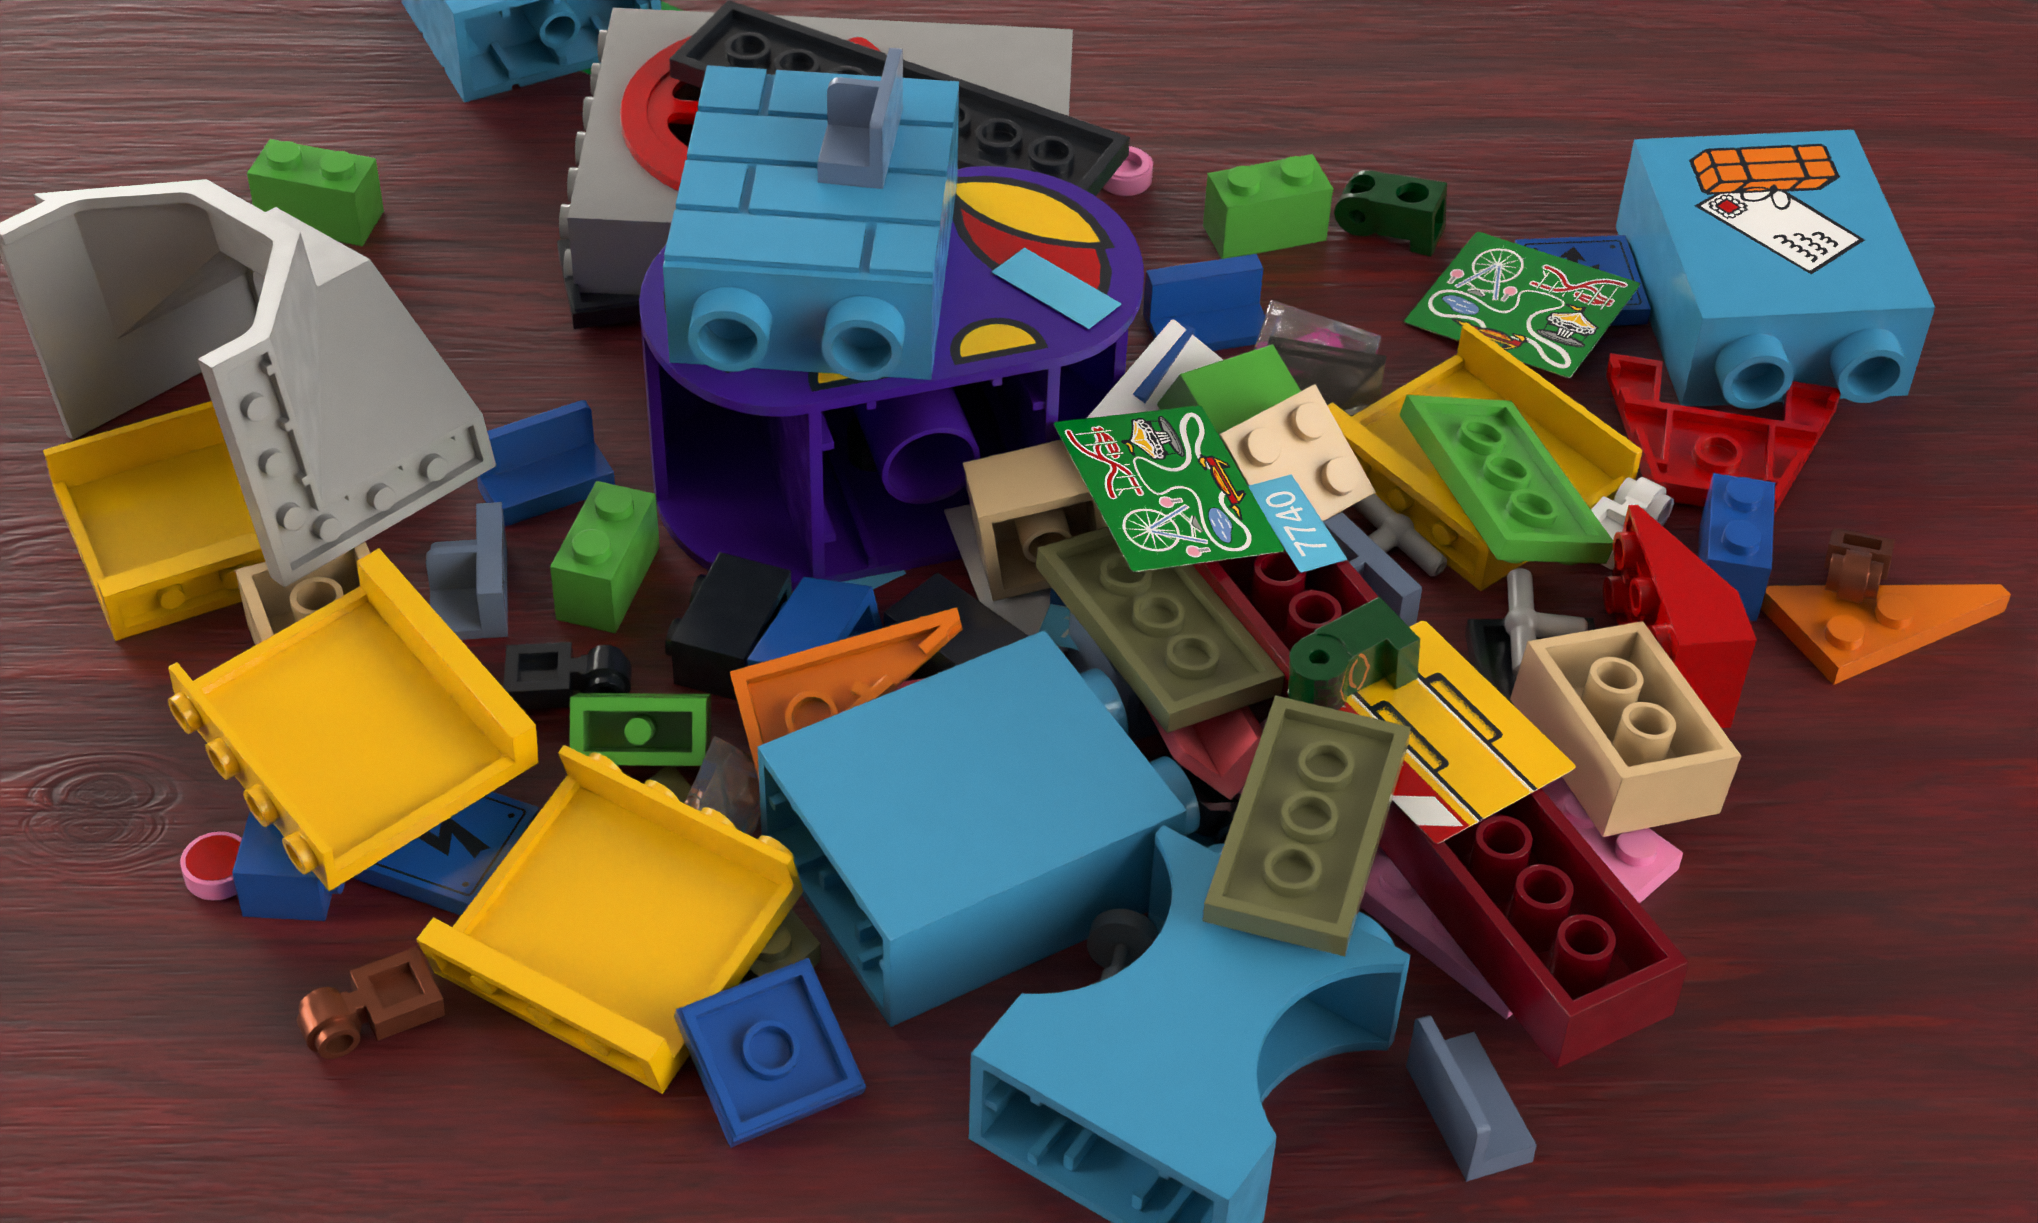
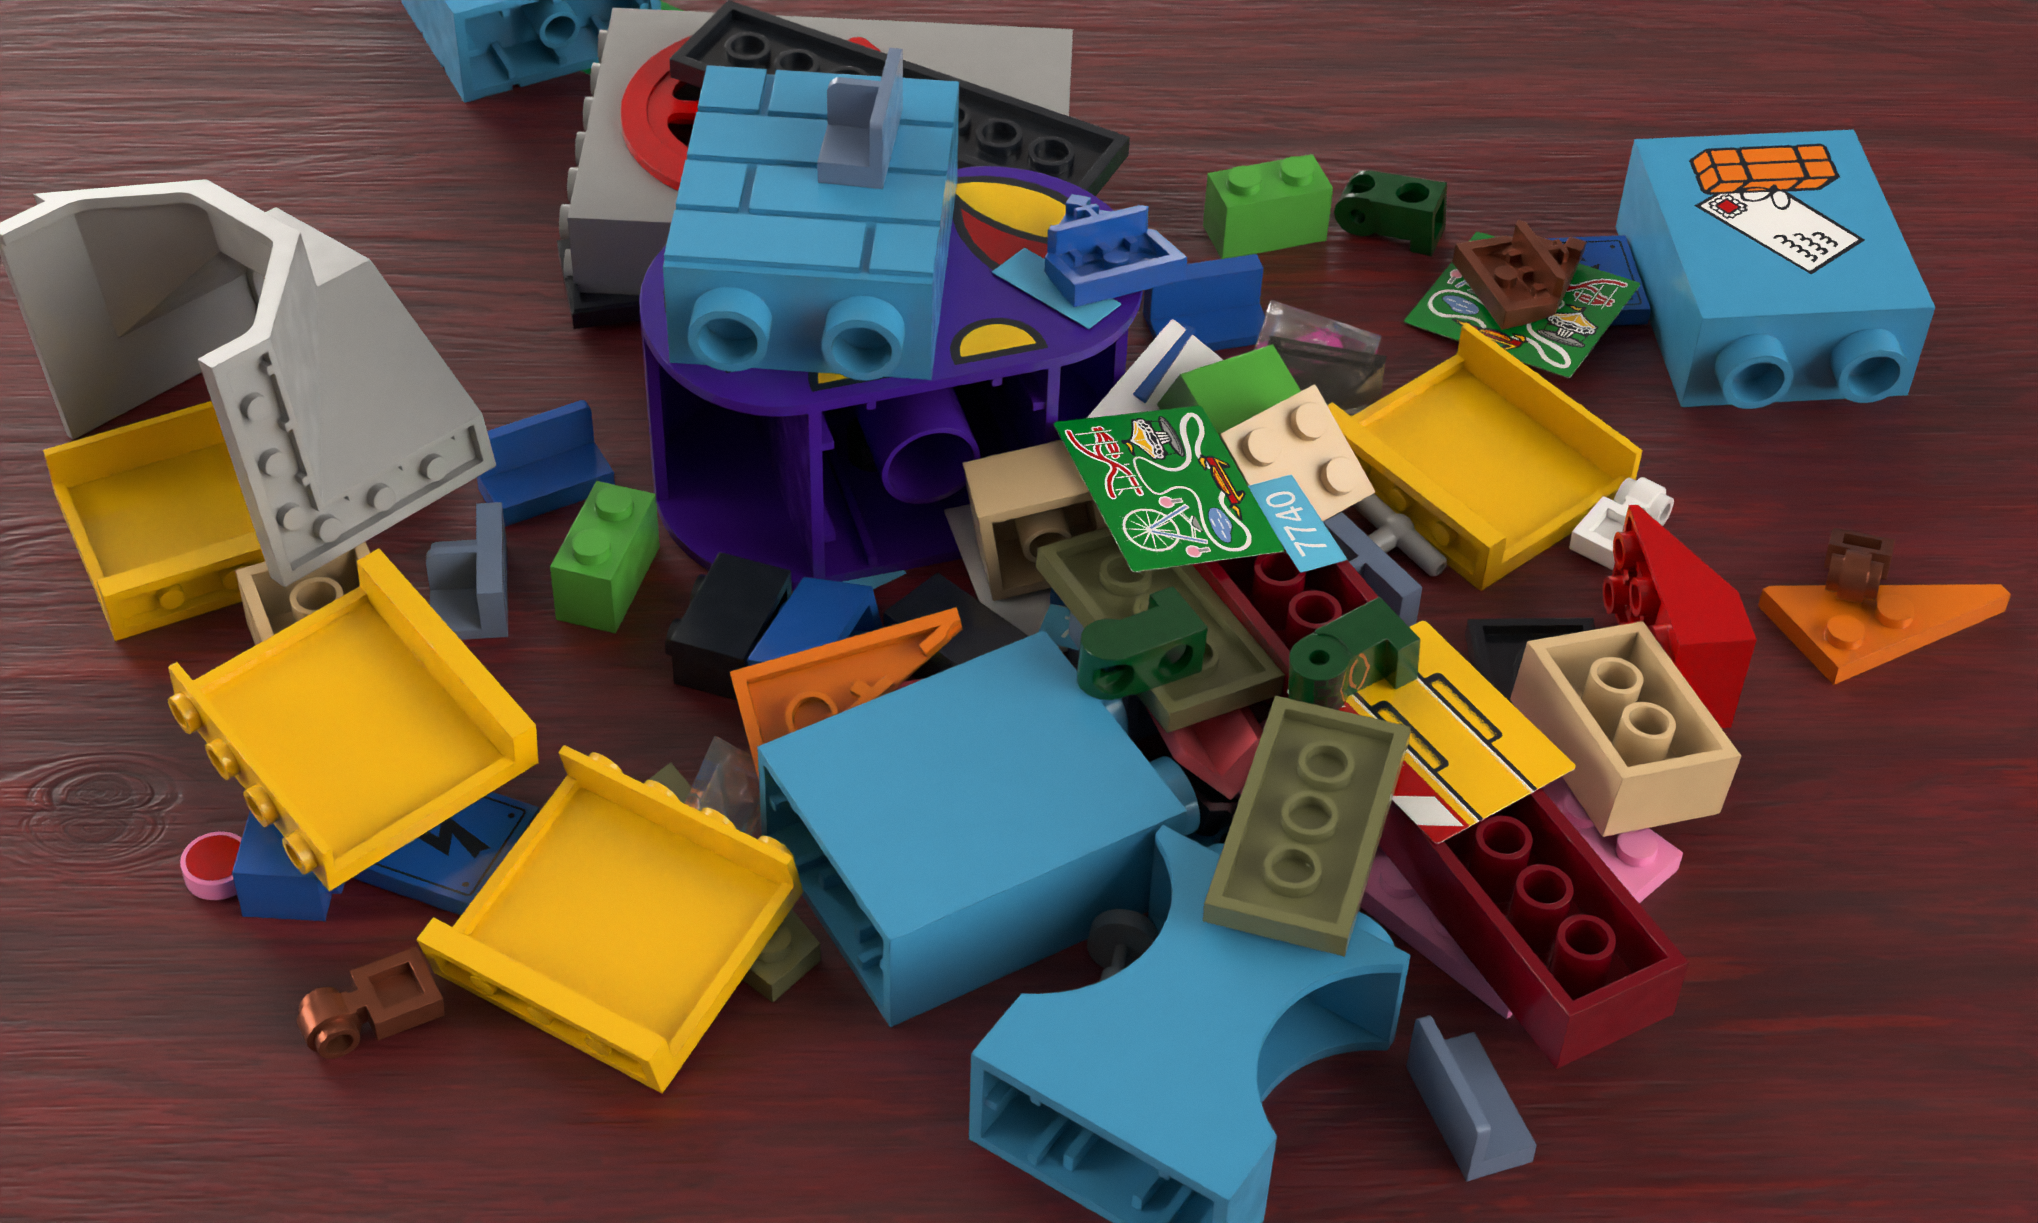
(319, 187): bright green brick -> none
(548, 673): black plate -> none
(642, 727): bright green brick -> none
(769, 1052): blue tile -> none
(1108, 253): none -> blue slope
(1133, 175): bright pink tile -> none
(1142, 649): none -> dark green leg
(1506, 480): bright green plate -> none
(1519, 275): none -> copper slope
(1526, 624): light grey piece -> none
(1691, 443): red wing -> none
(1739, 535): blue brick -> none

